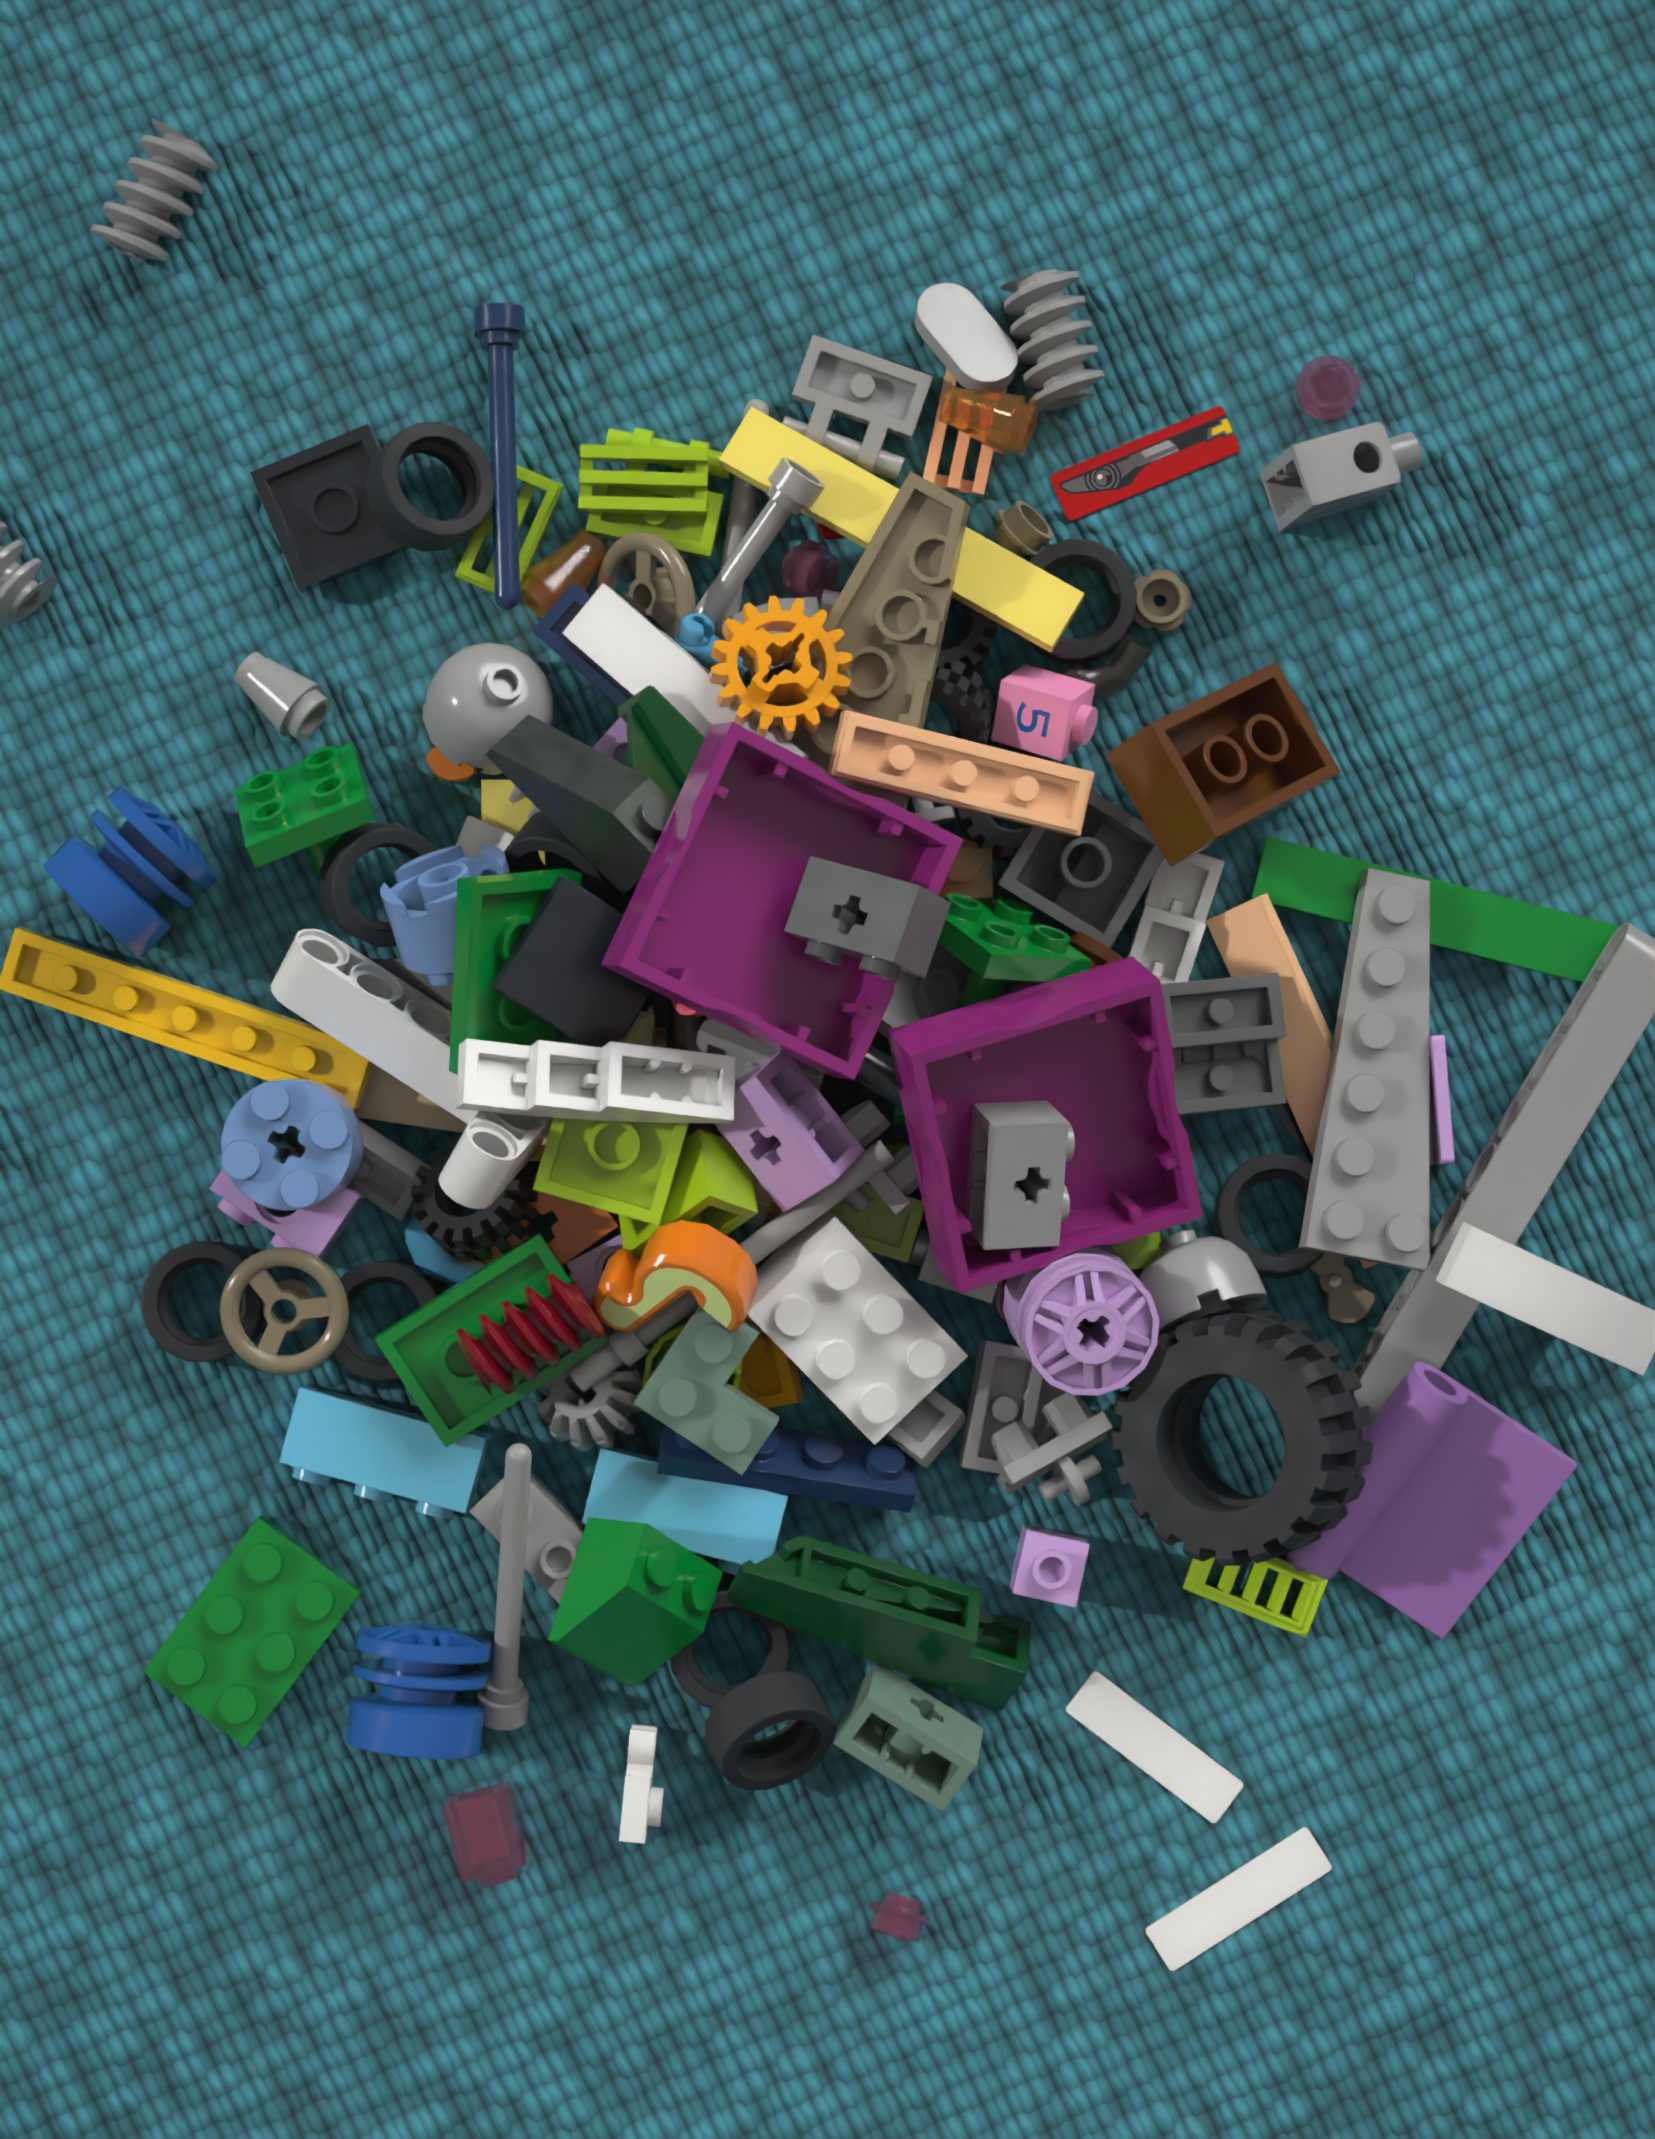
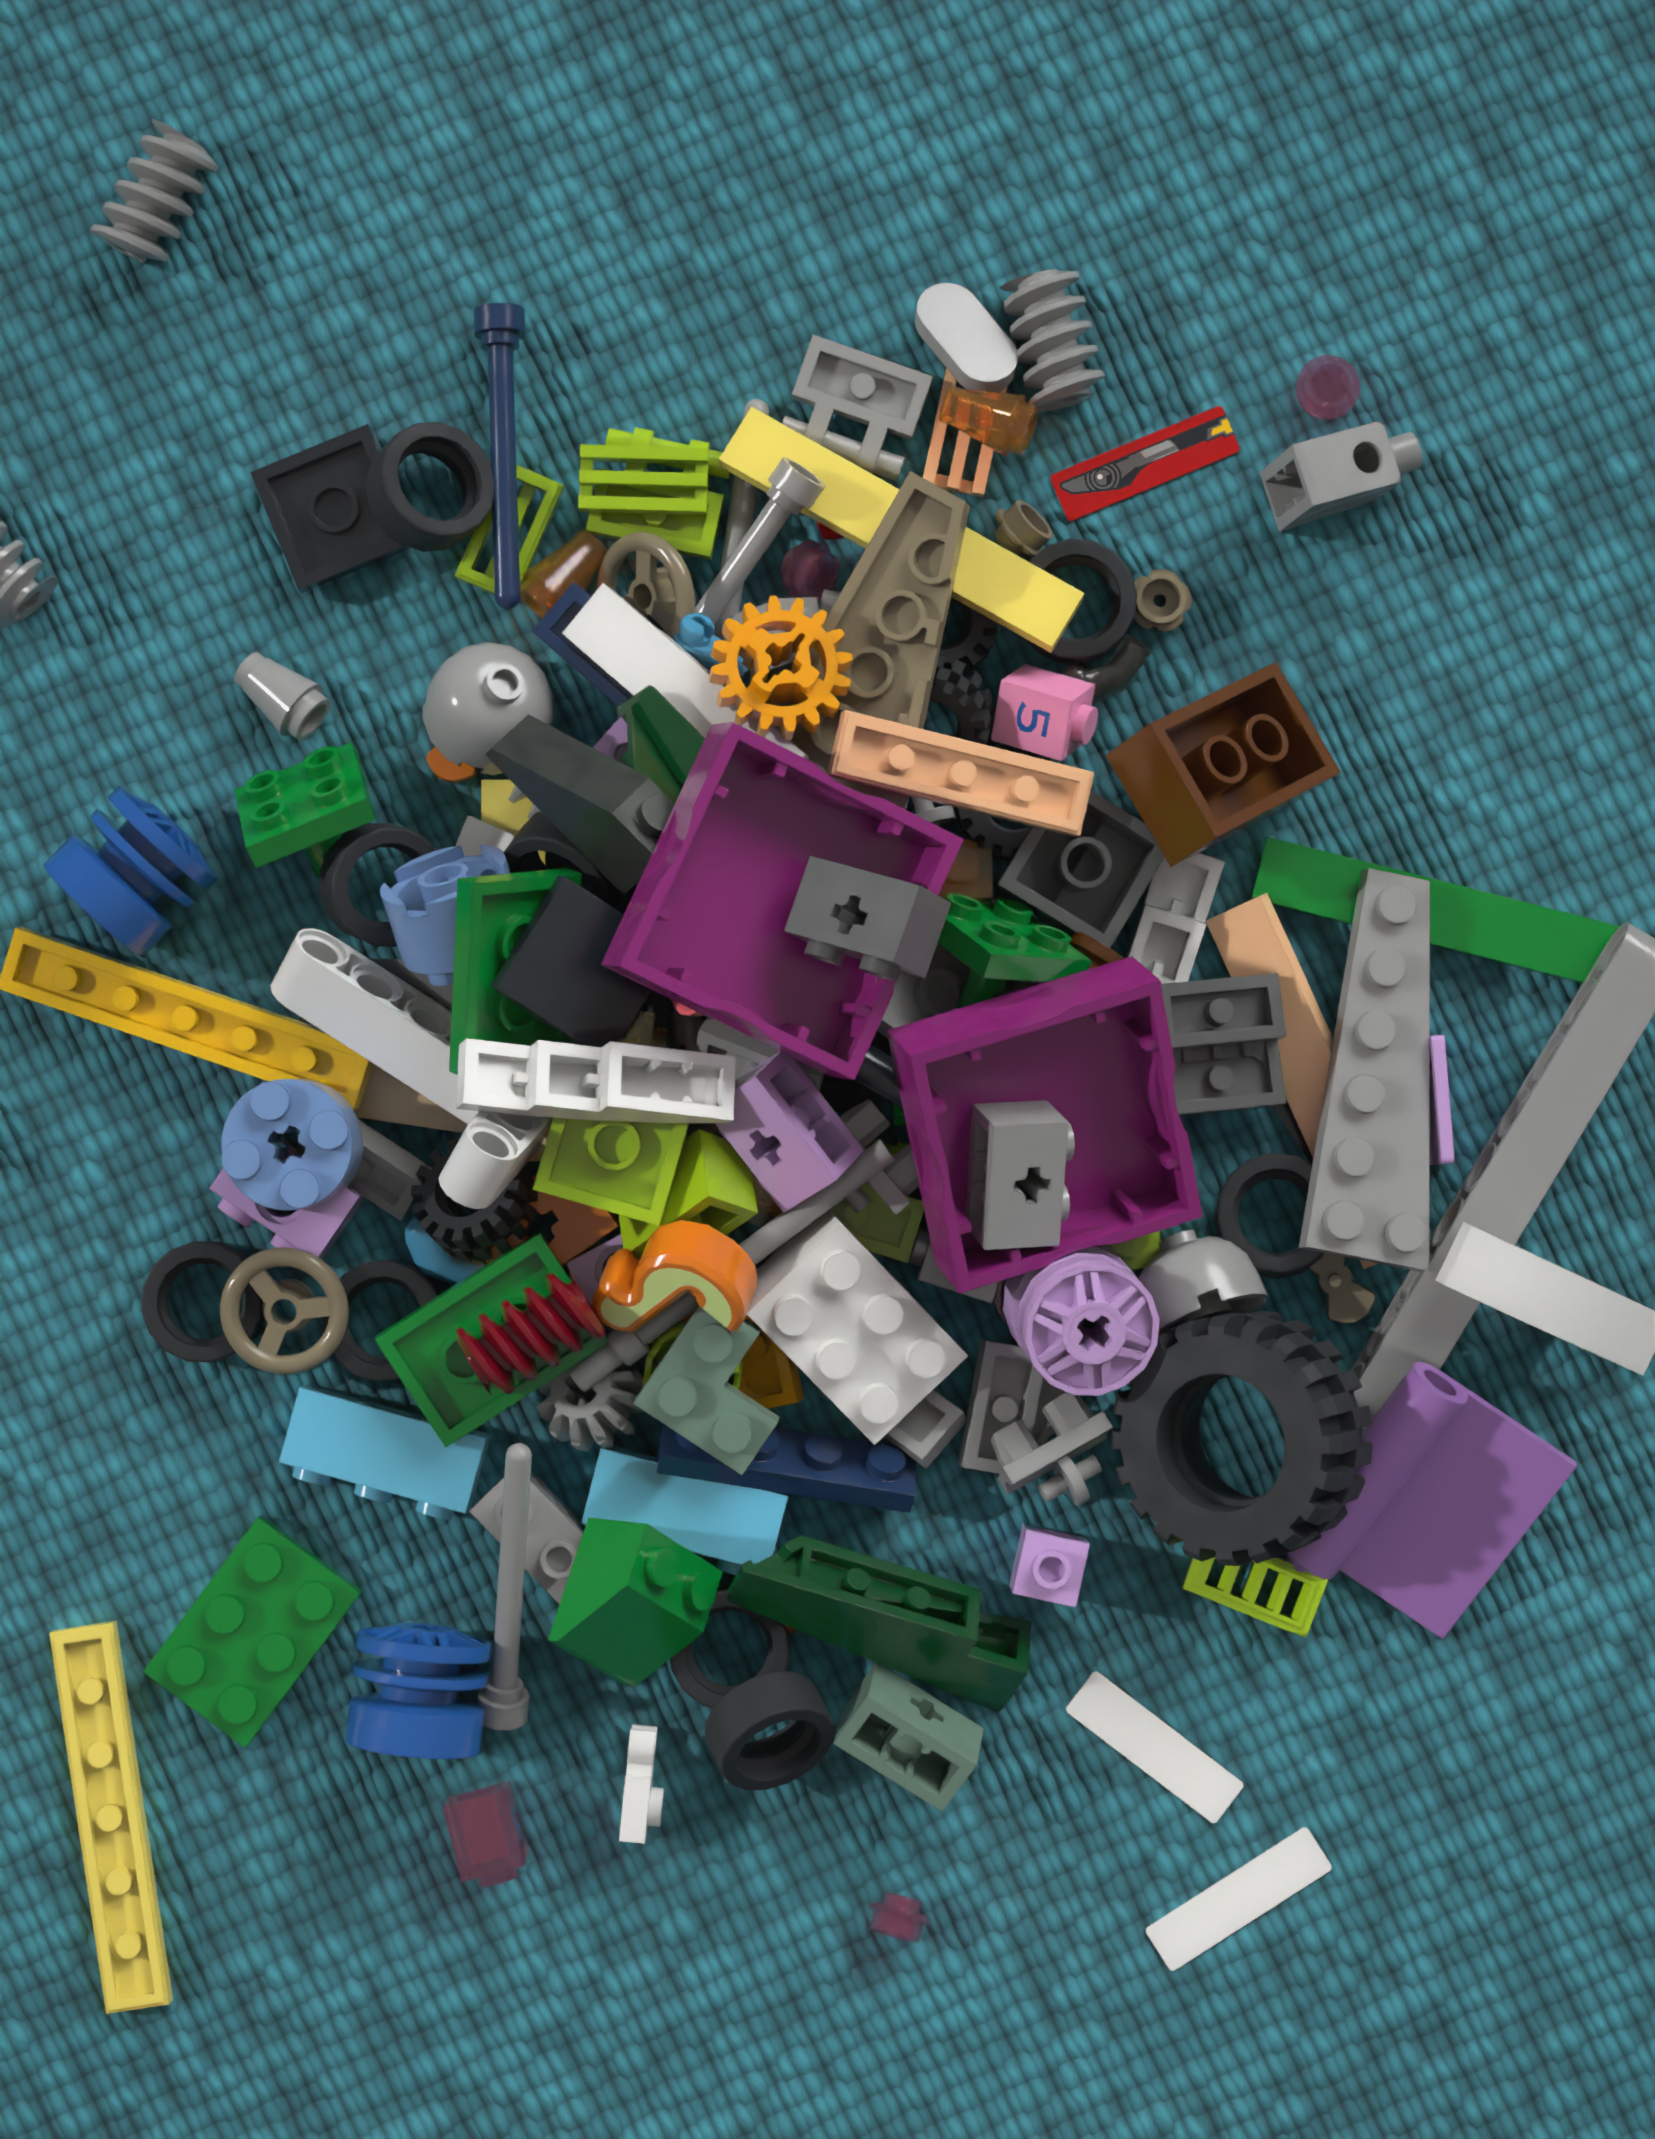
(111, 1817): none -> light yellow tile

